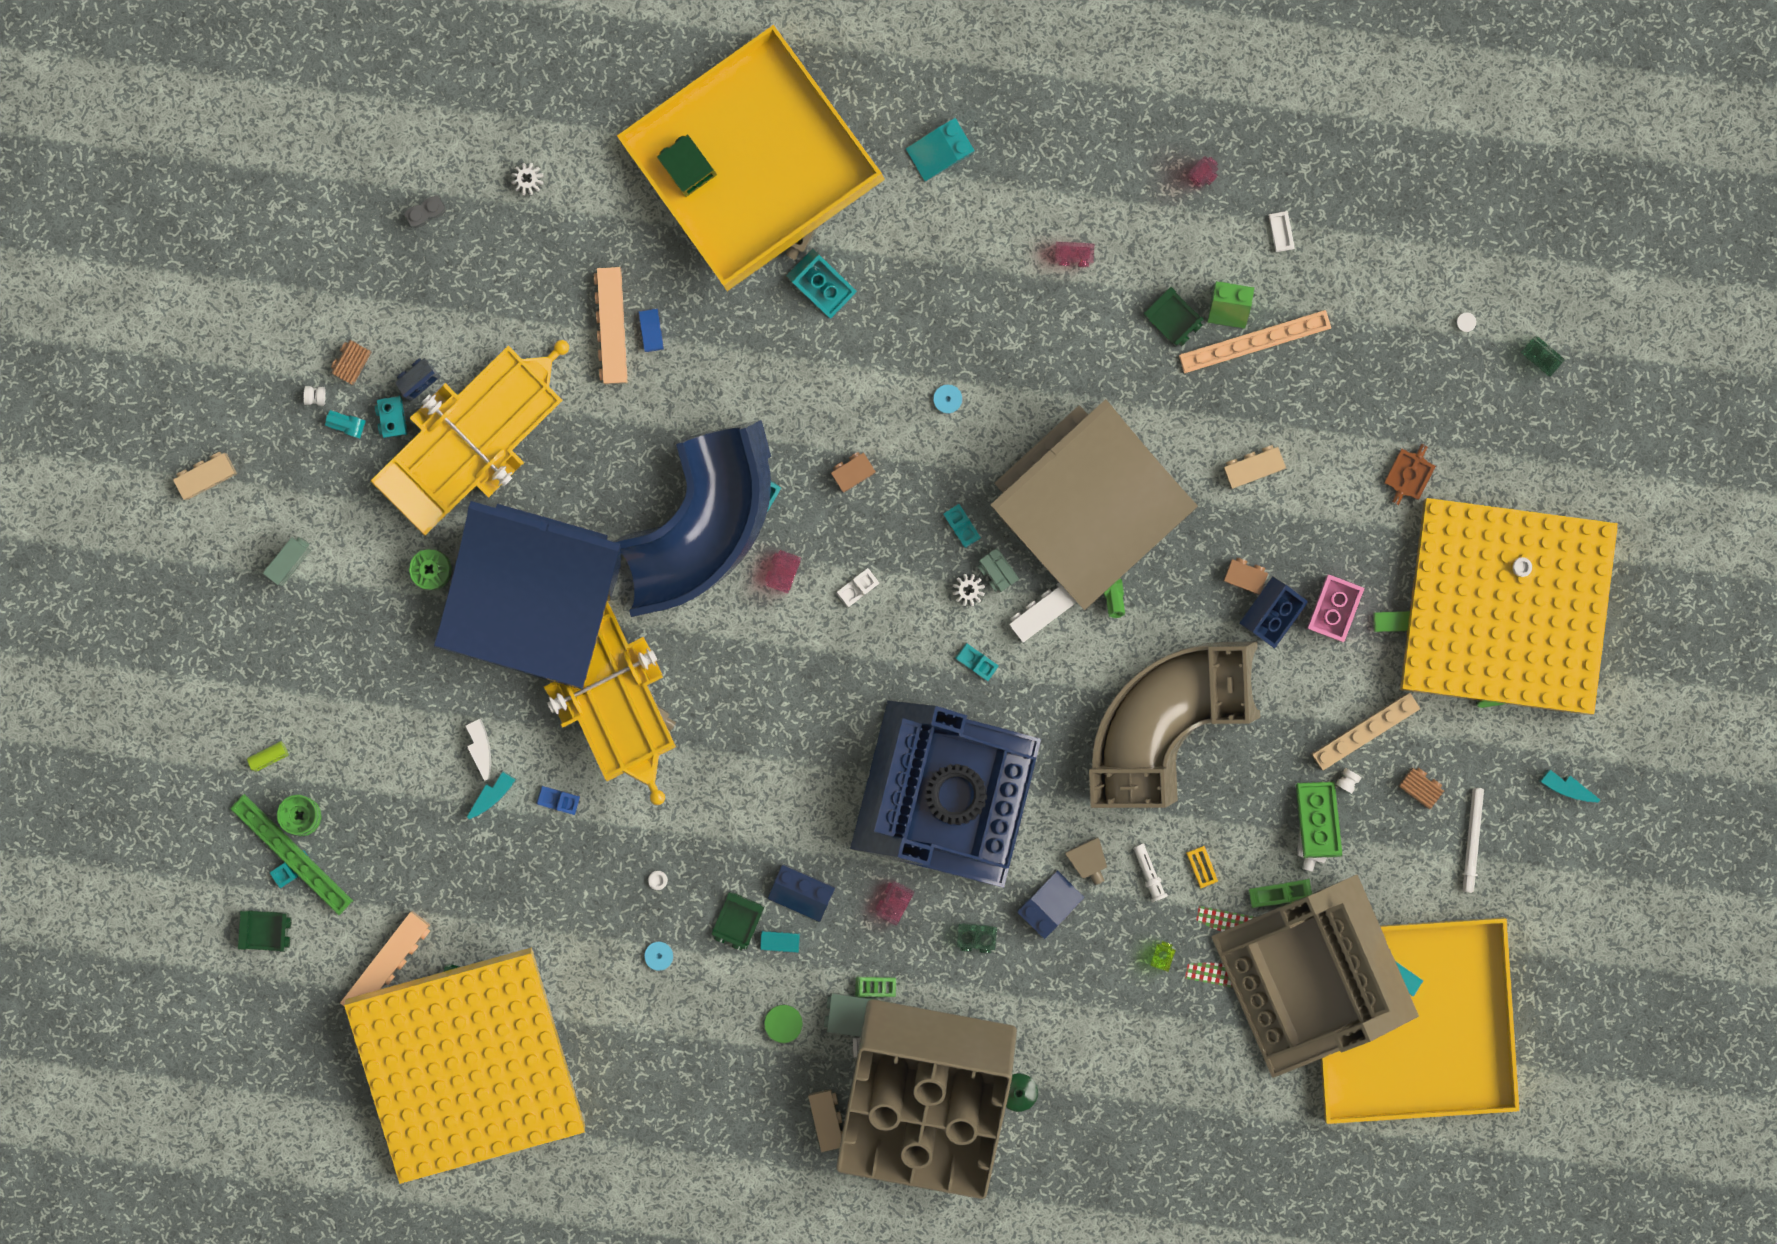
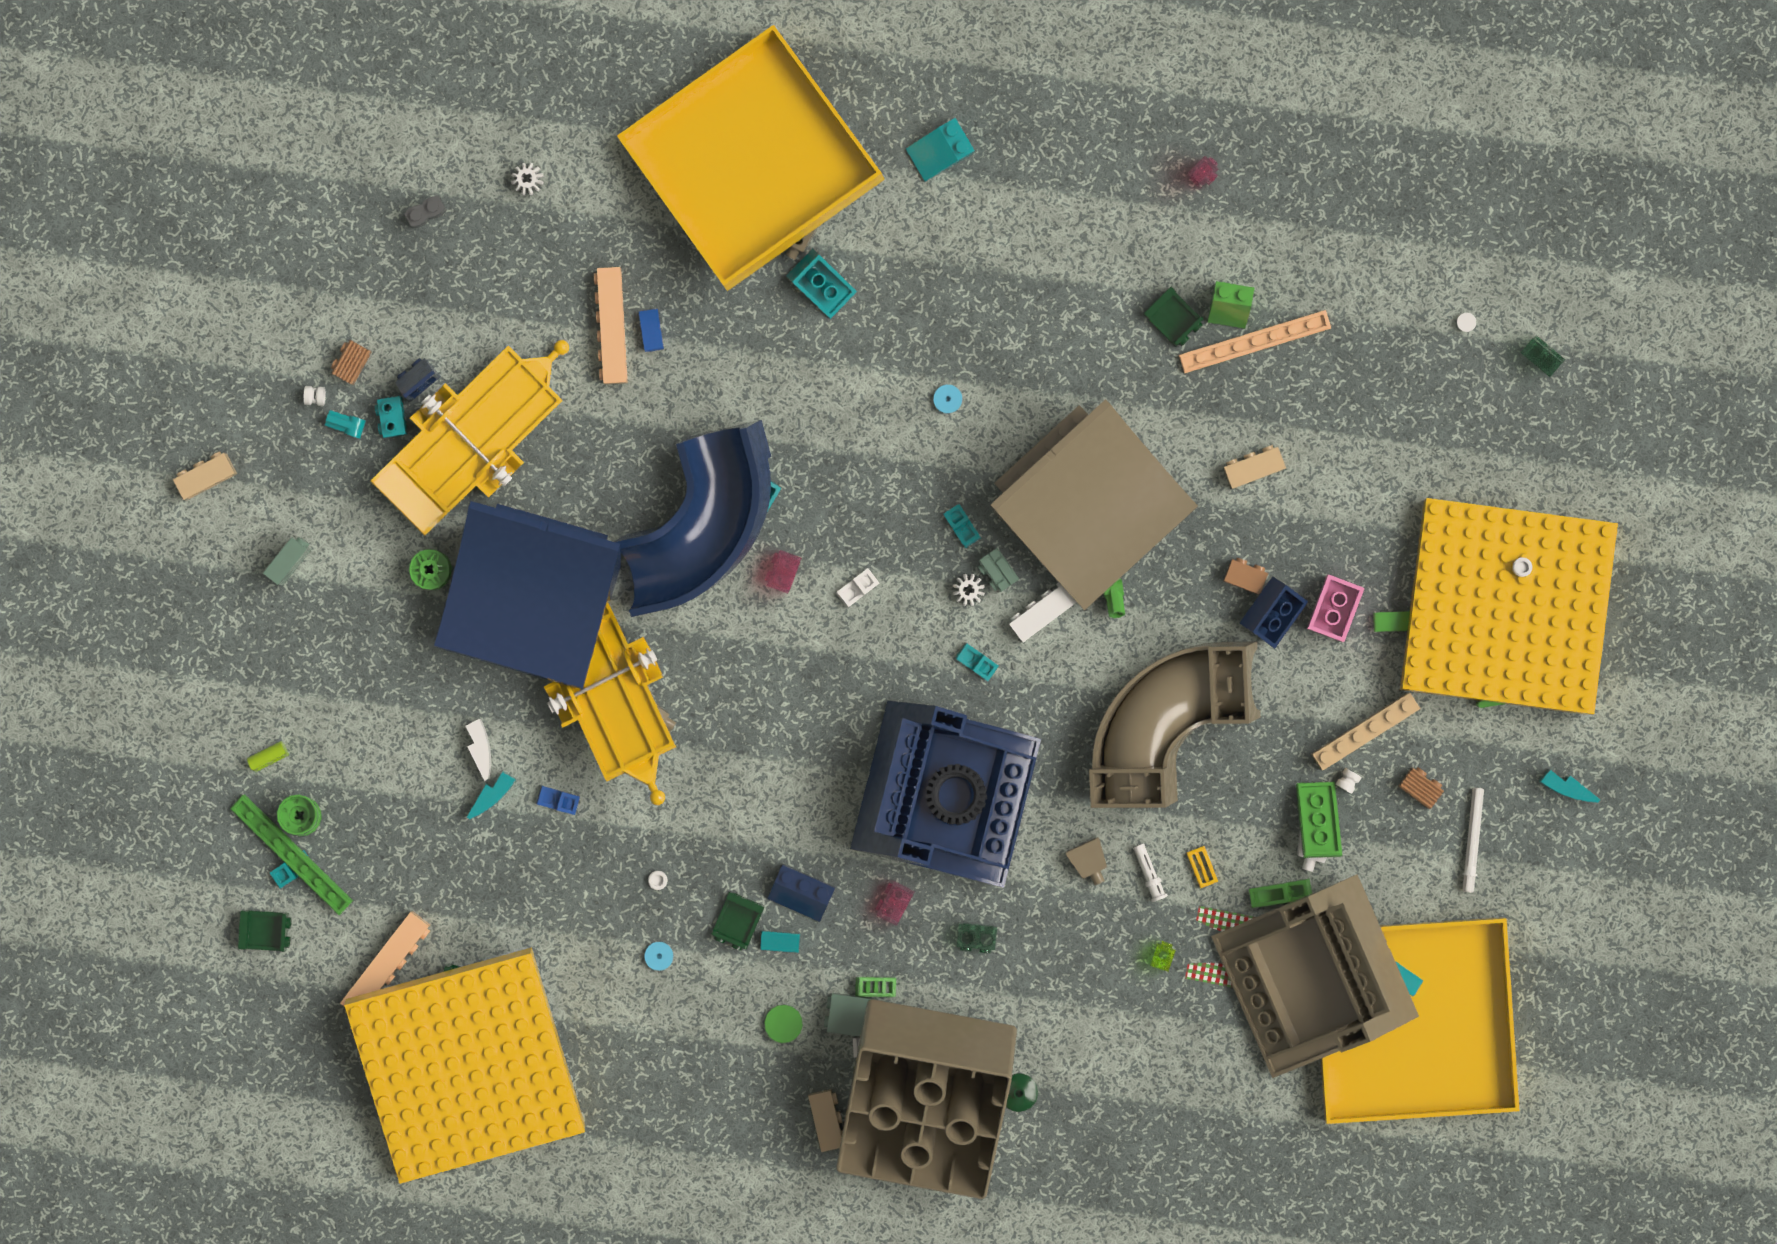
(686, 165): dark green brick -> none
(853, 472): medium nougat brick -> none
(1050, 904): slope -> none
(1074, 253): clear pink brick -> none
(1281, 231): white tile -> none
(1409, 474): dark orange plate -> none

